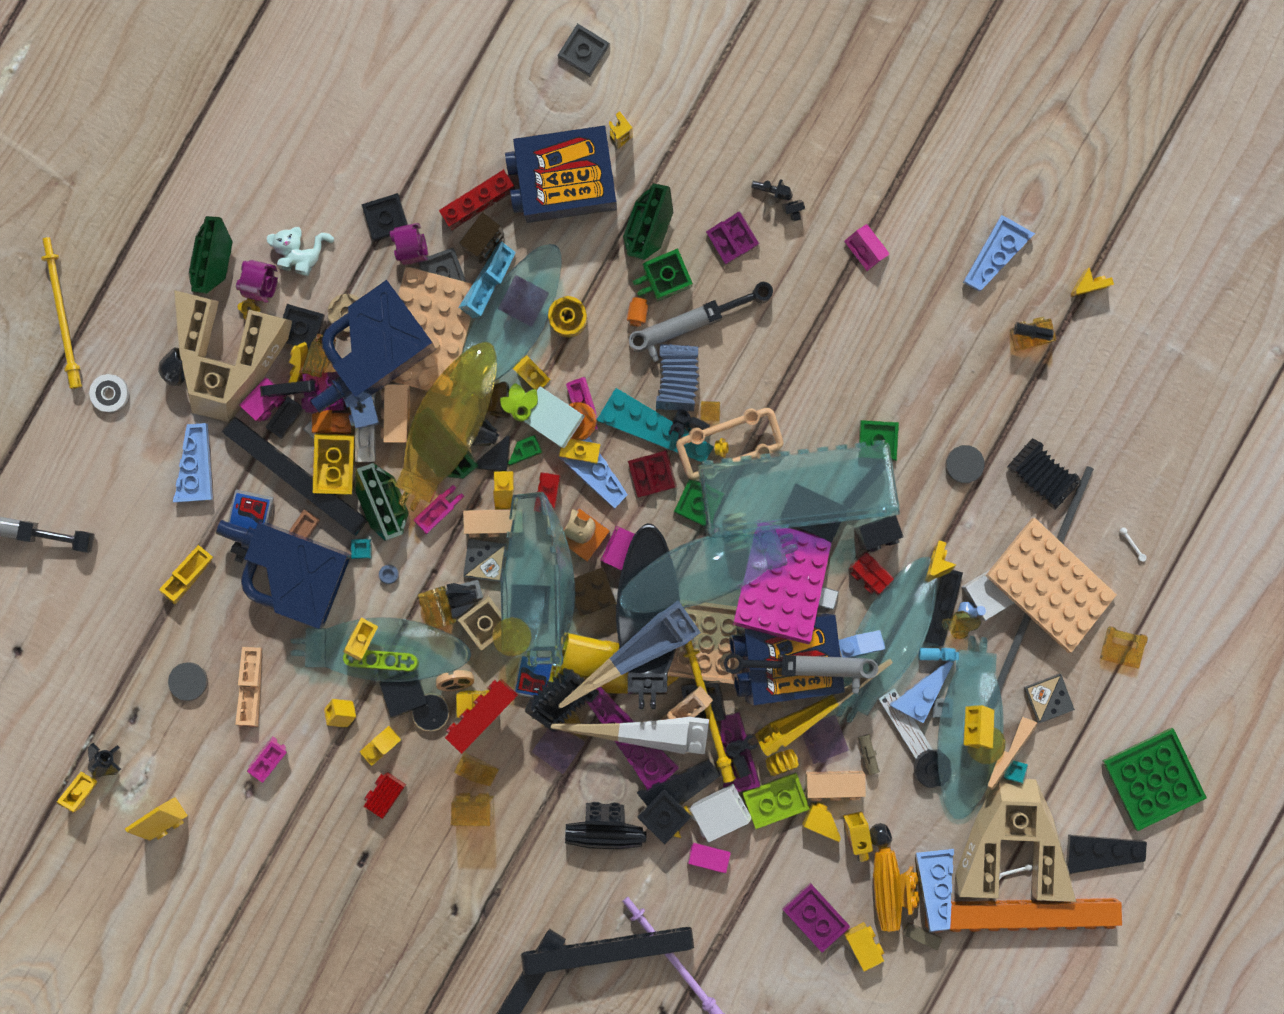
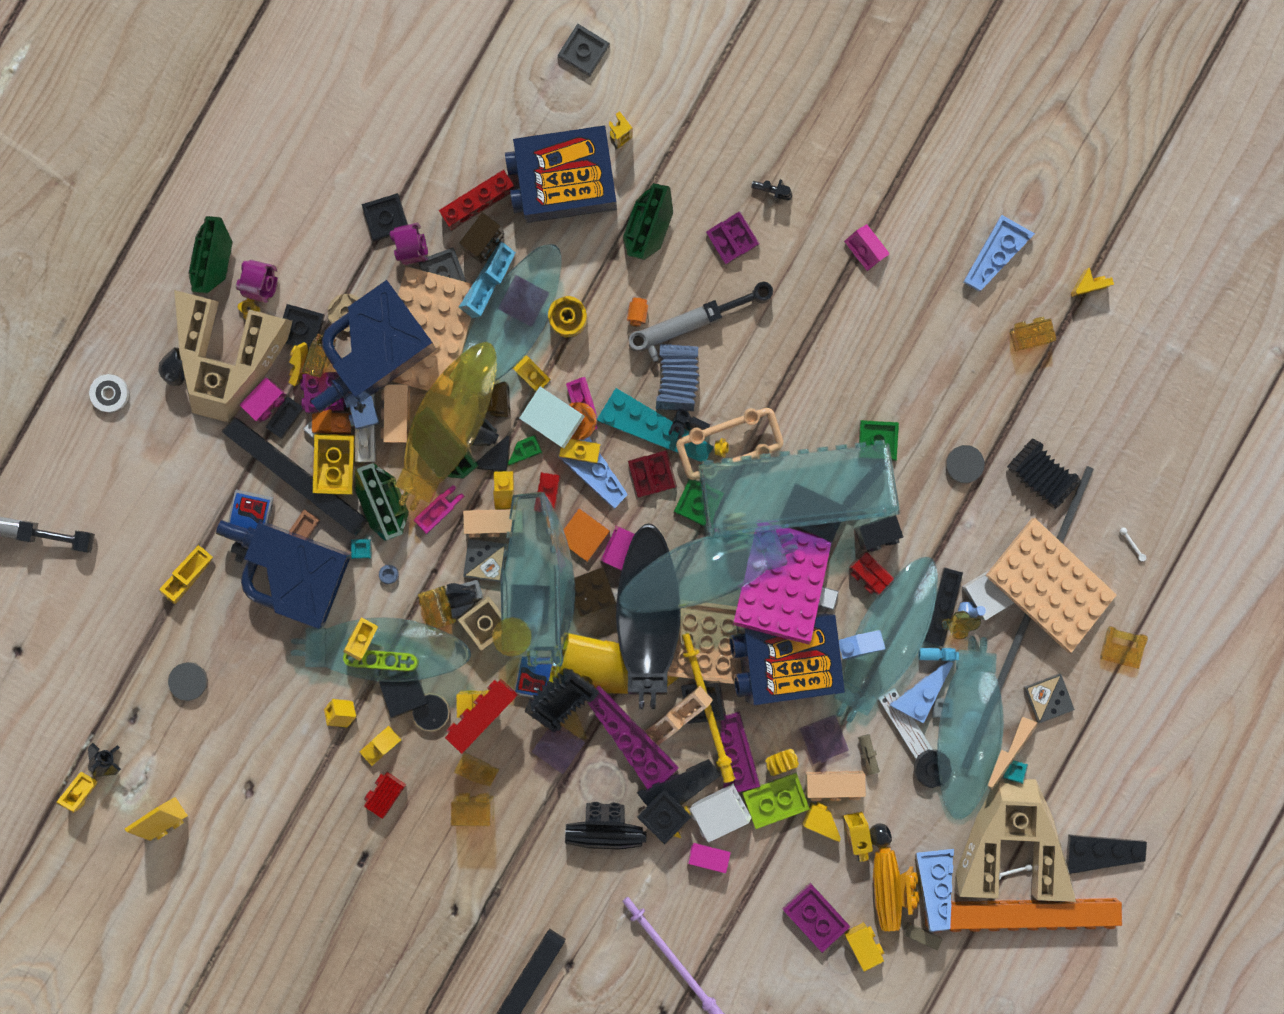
(71, 368): yellow bar -> none
(195, 466): light blue wing -> none
(249, 689): light nougat slope -> none
(267, 759): dark pink hinge -> none
(287, 388): black beam -> none
(288, 244): light aqua animal -> none
(458, 680): light nougat tile -> none
(519, 399): lime plate -> none
(578, 529): tan helmet -> none
(607, 950): black beam -> none
(654, 272): green hinge -> none
(661, 635): sand blue plate -> none
(671, 735): white plate -> none
(710, 411): clear yellow tile -> none
(735, 749): black bar -> none
(792, 726): yellow plate -> none
(793, 209): black tile -> none
(808, 666): light grey piece -> none
(937, 565): yellow slope -> none
(979, 727): yellow hinge -> none
(989, 756): clear yellow tile -> none
(1033, 331): black axle -> none
(1154, 779): green plate -> none

